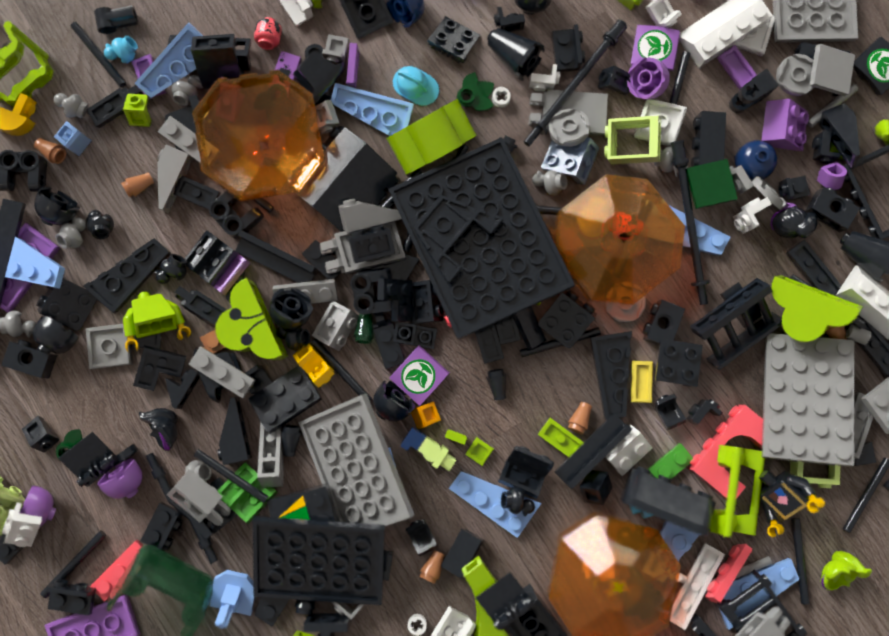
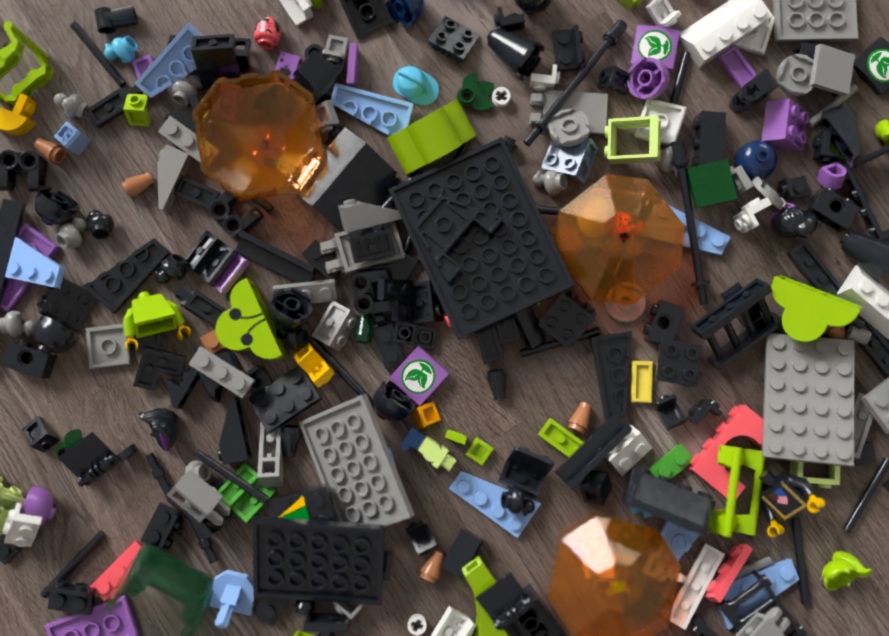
(122, 481): medium lavender cylinder -> none

